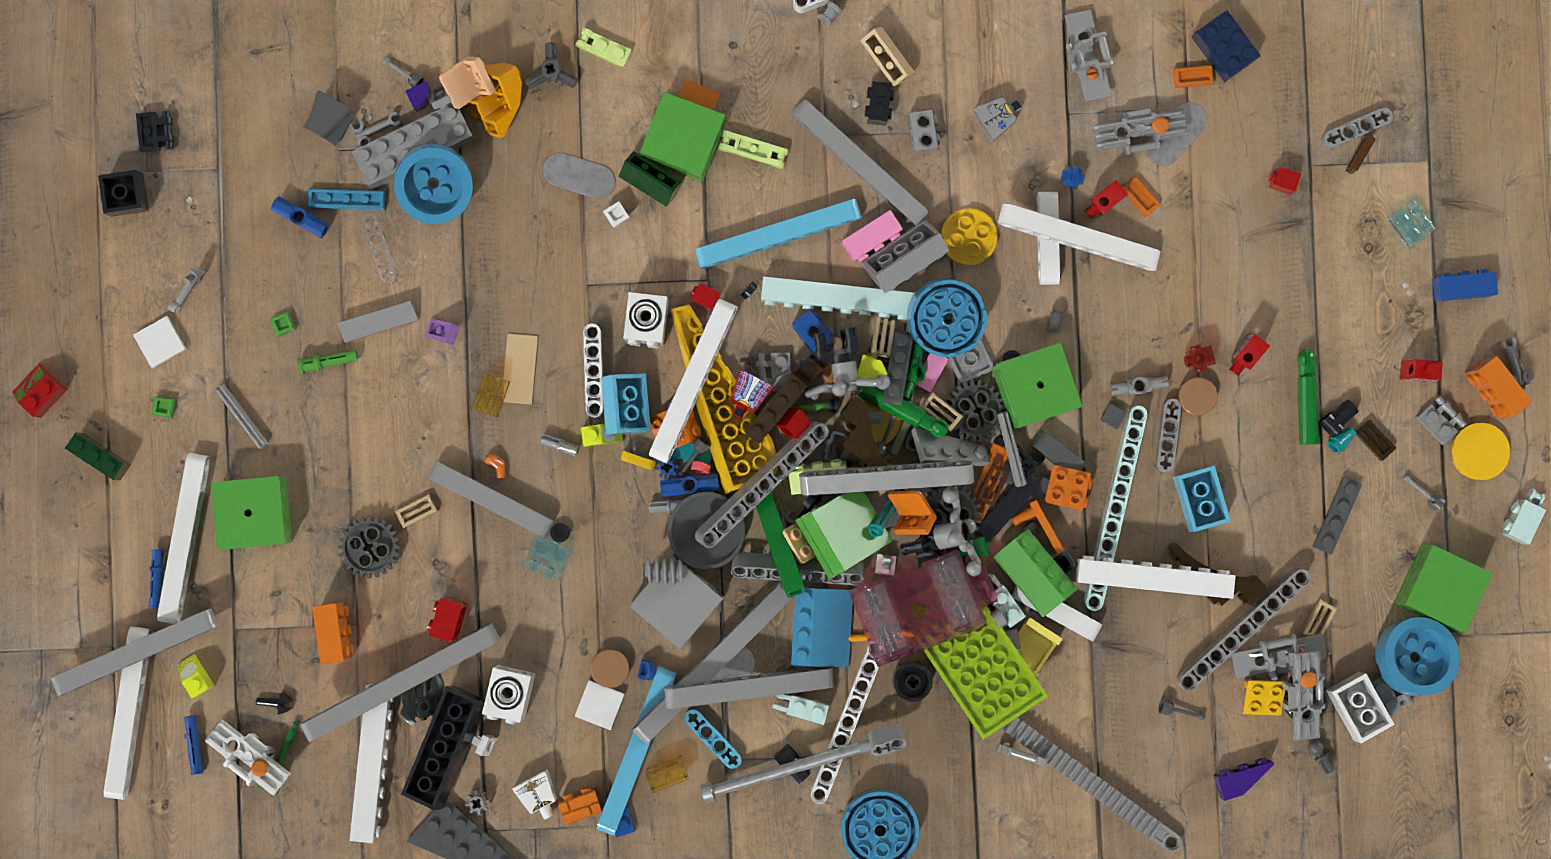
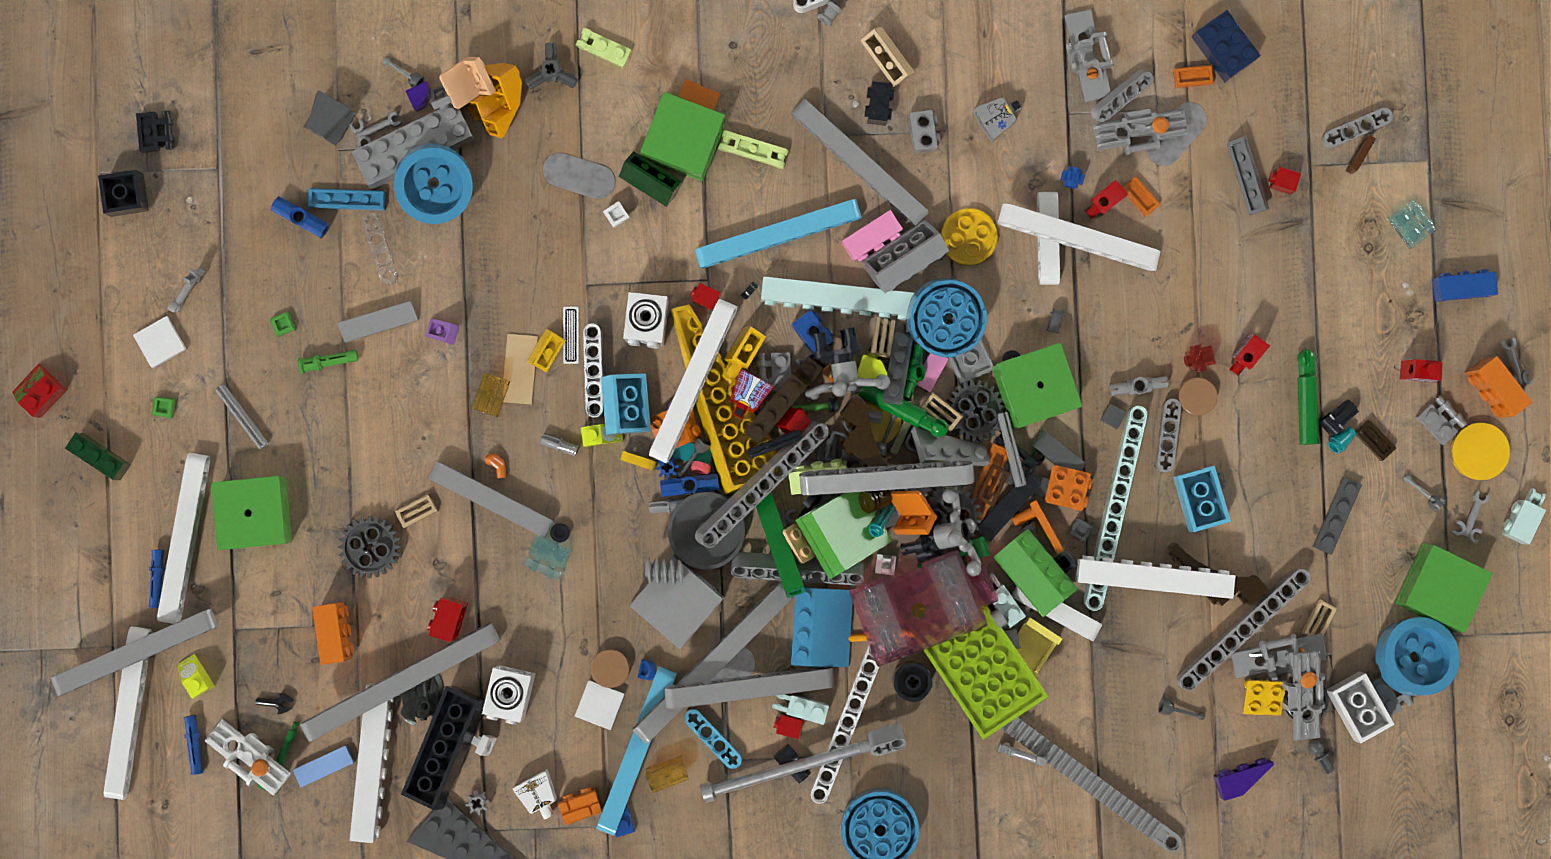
(323, 766): none -> light blue tile
(546, 350): none -> yellow slope
(571, 335): none -> sticker
(742, 351): none -> yellow brick
(775, 443): none -> black axle
(788, 725): none -> red brick
(873, 500): none -> dark brown piece
(1080, 530): none -> dark grey tile
(1105, 110): none -> light grey beam
(1248, 175): none -> dark grey plate
(1467, 529): none -> light grey bar

